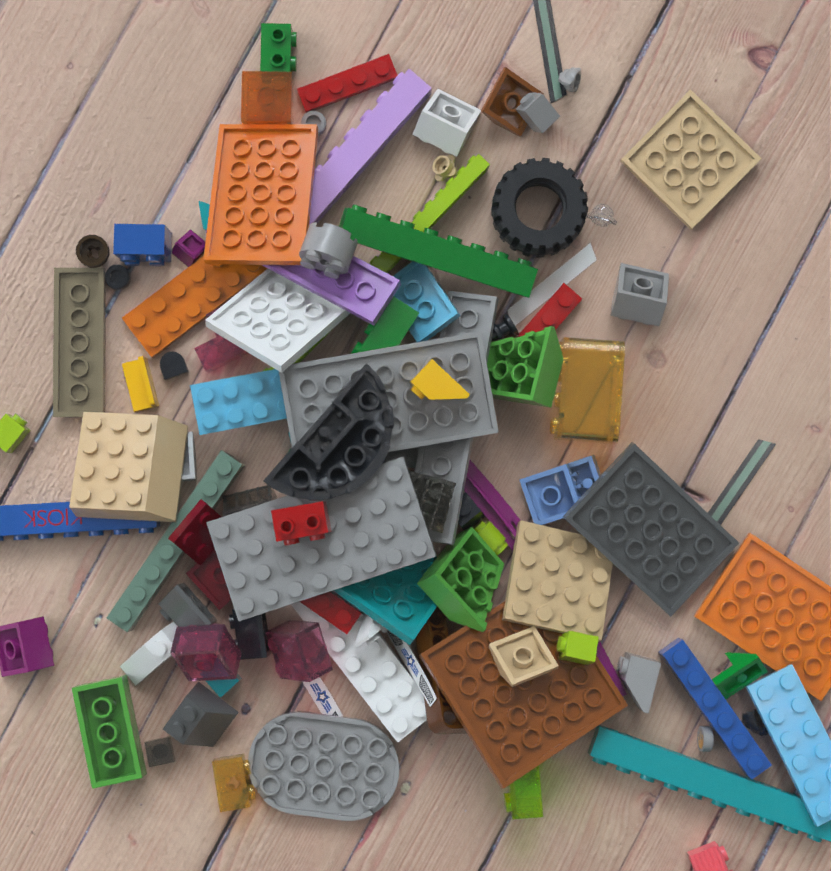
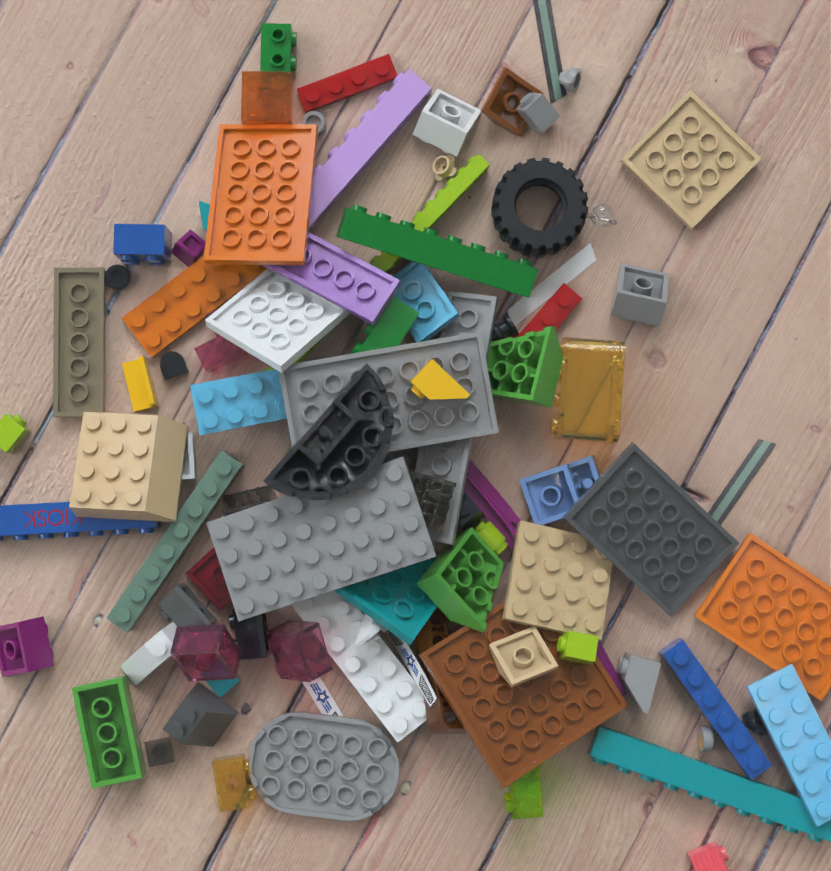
(84, 248): dark brown piece -> none
(193, 533): dark red plate -> none
(300, 522): red brick -> none
(327, 249): light grey brick -> none
(333, 610): red plate -> none
(743, 671): green slope -> none

